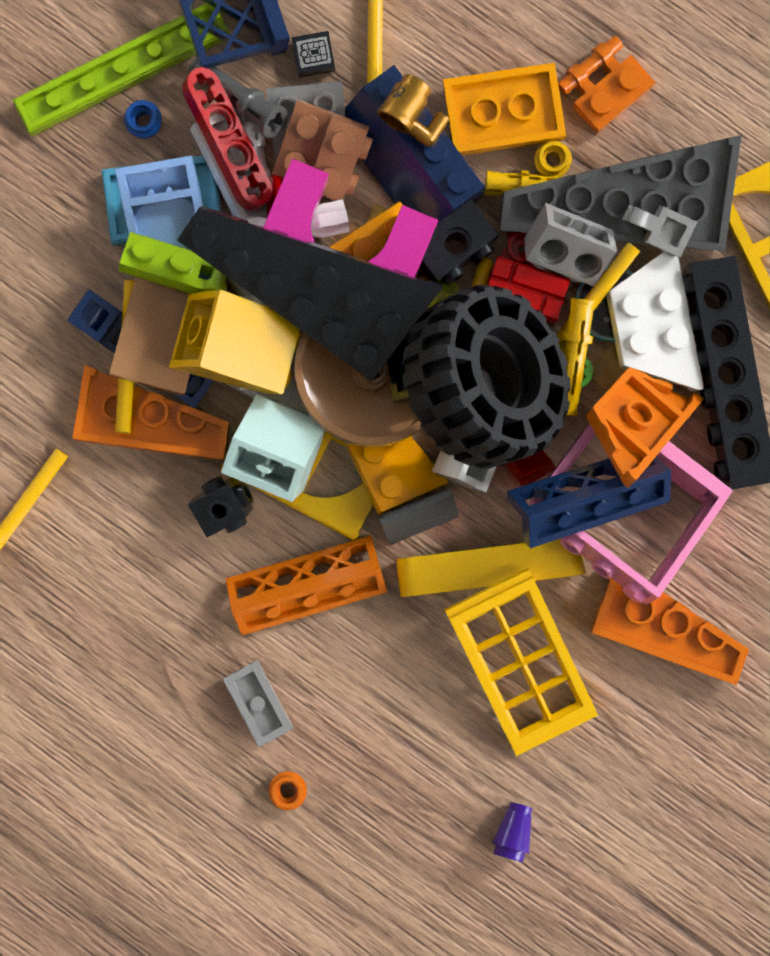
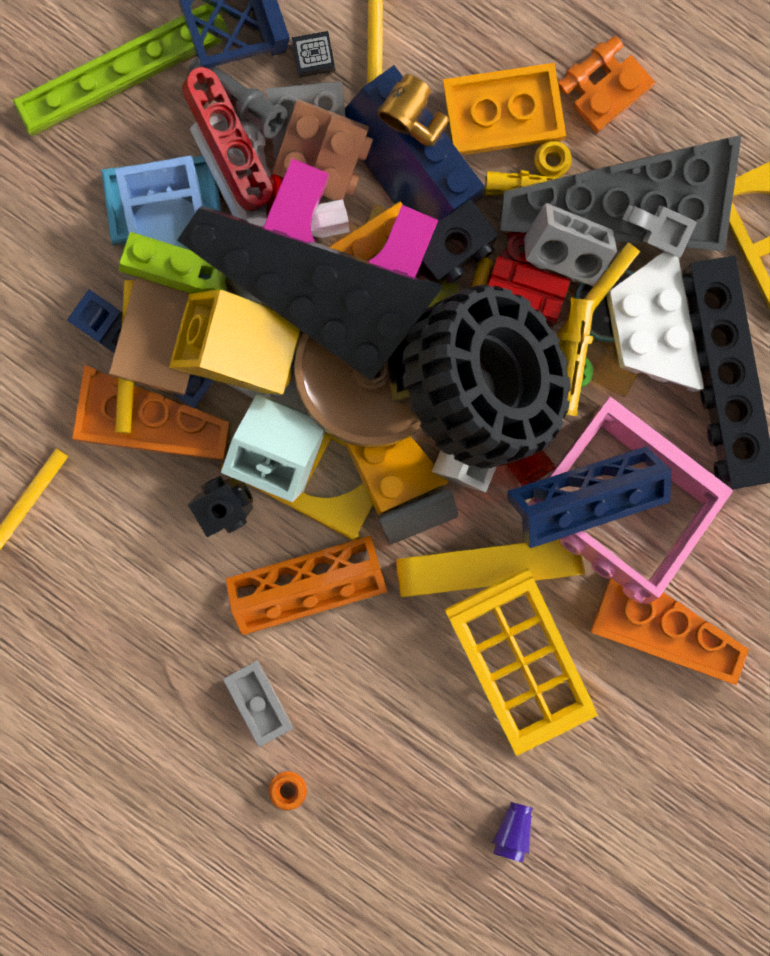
(137, 110): blue plate -> none
(638, 421): orange wing -> none

